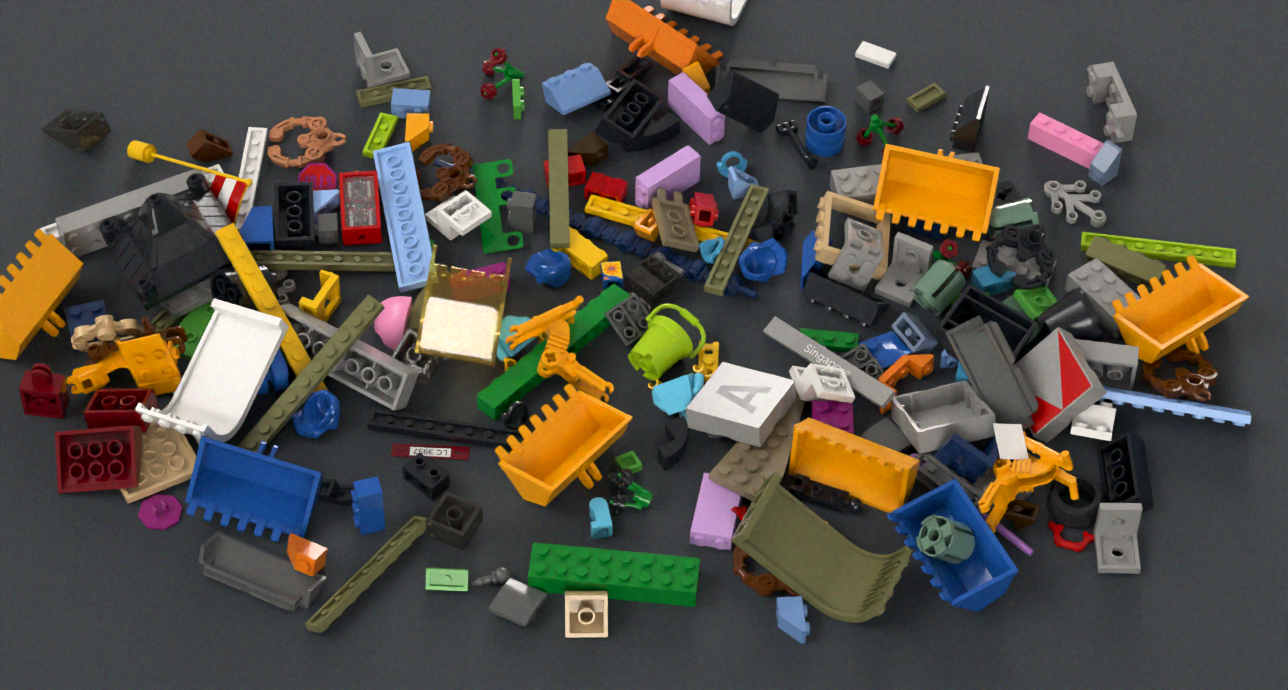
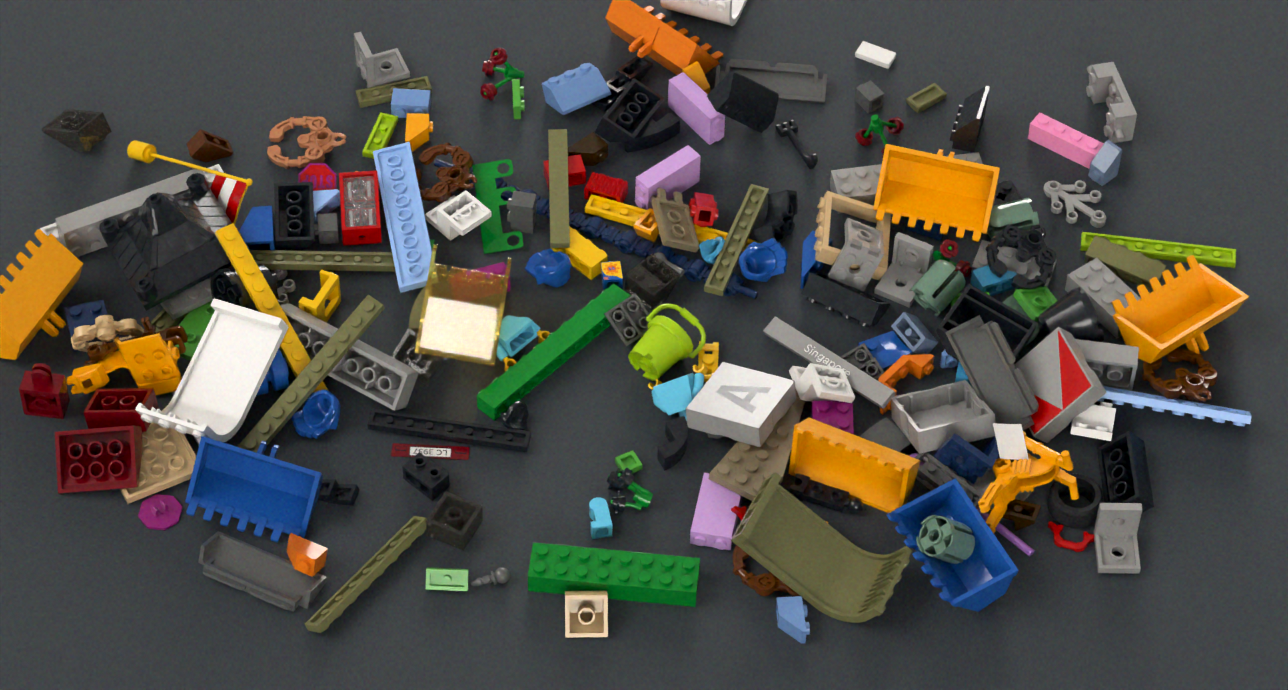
(251, 169): white plate -> none
(368, 505): blue brick -> none
(392, 321): bright pink brick -> none
(517, 602): dark grey slope -> none
(555, 356): light orange piece -> none
(562, 446): light orange piece -> none
(721, 166): dark azure piece -> none
(739, 182): light blue slope -> none
(825, 131): blue wheel -> none
(833, 340): green plate -> none

